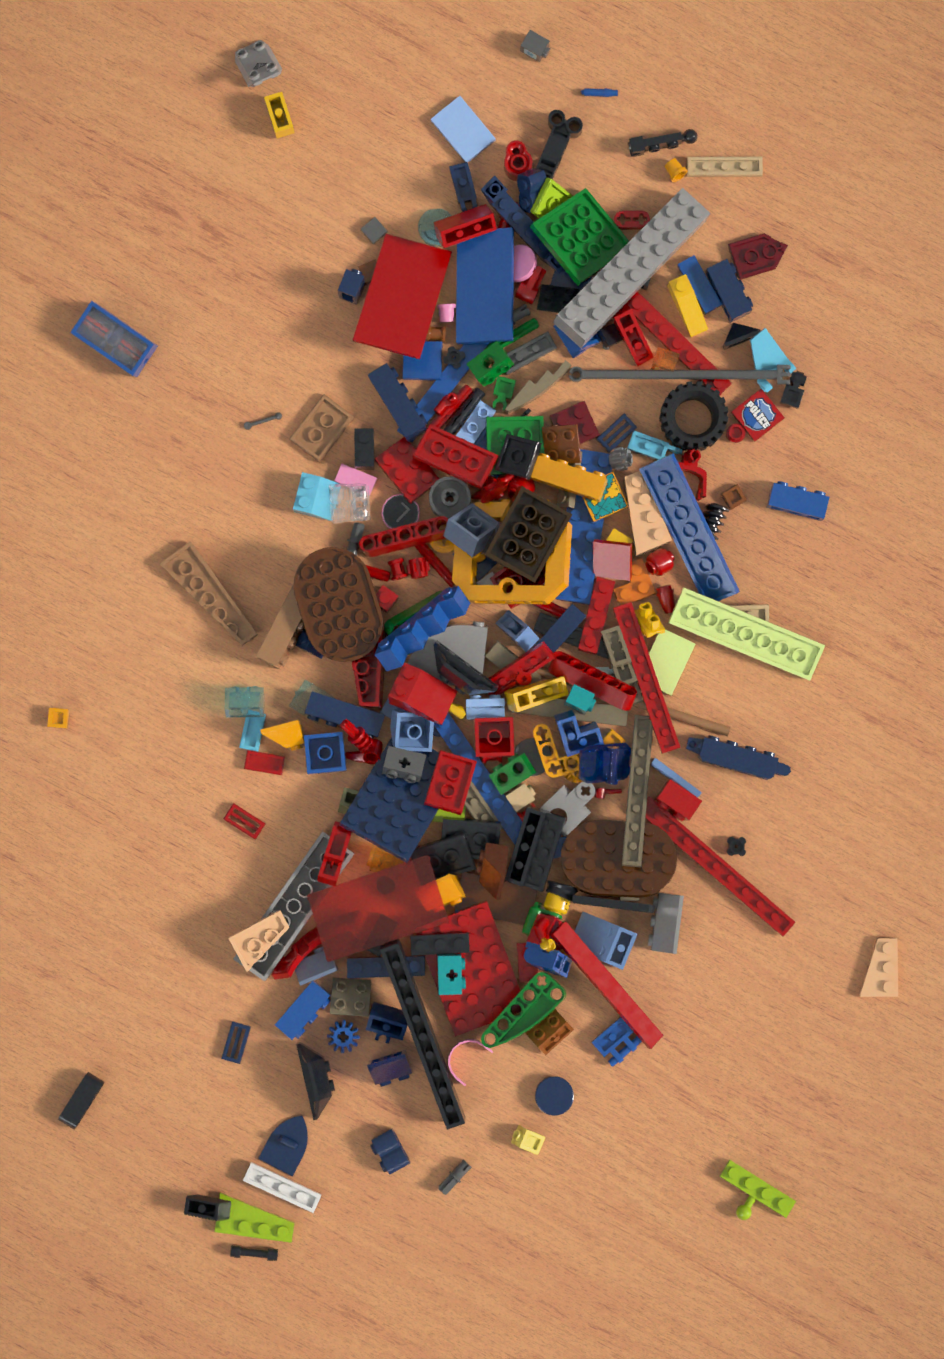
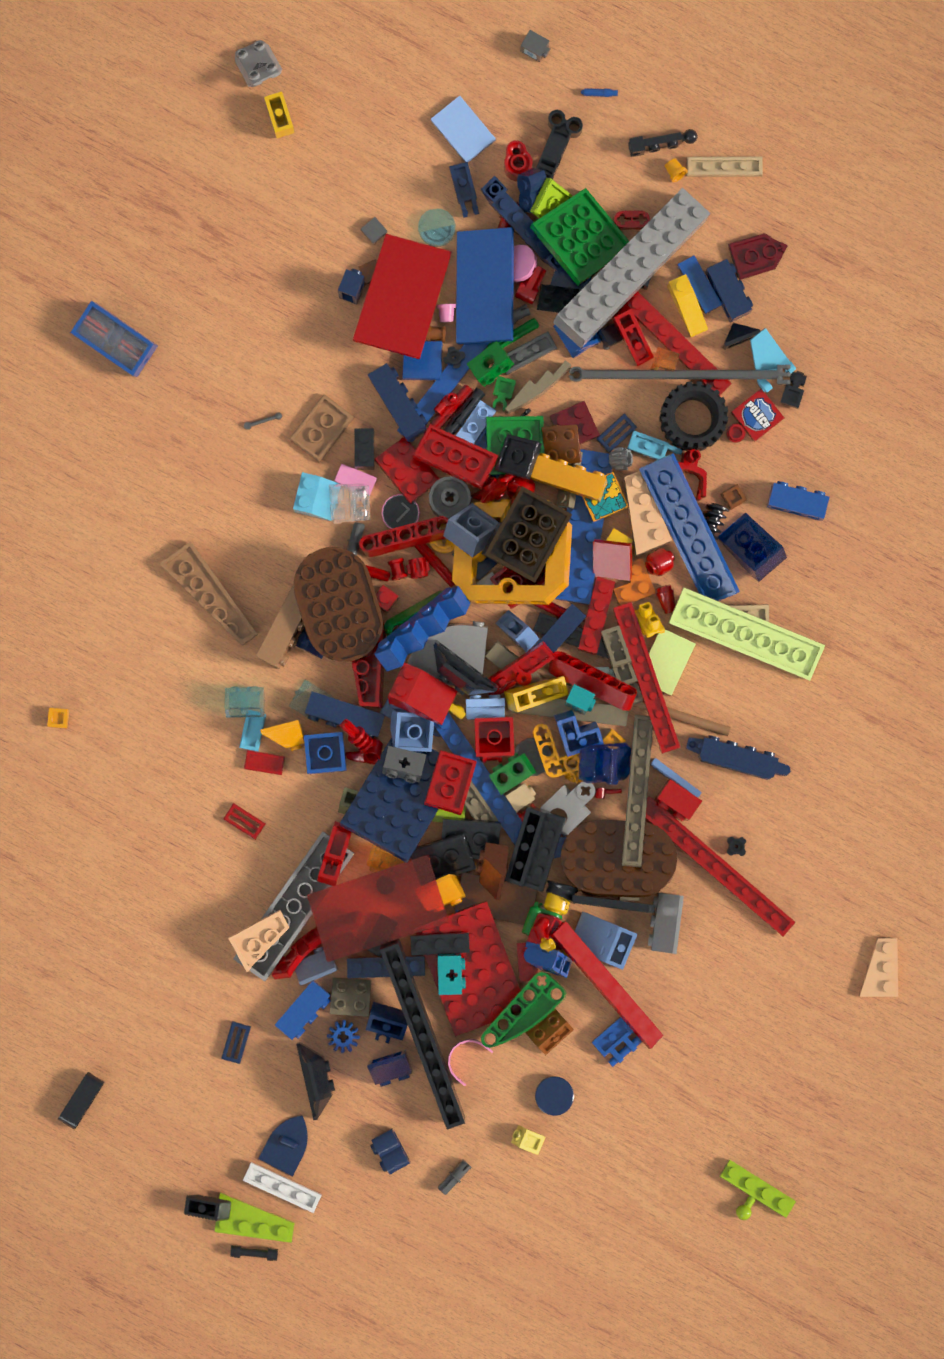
(465, 226): red brick -> none
(752, 547): none -> clear blue slope

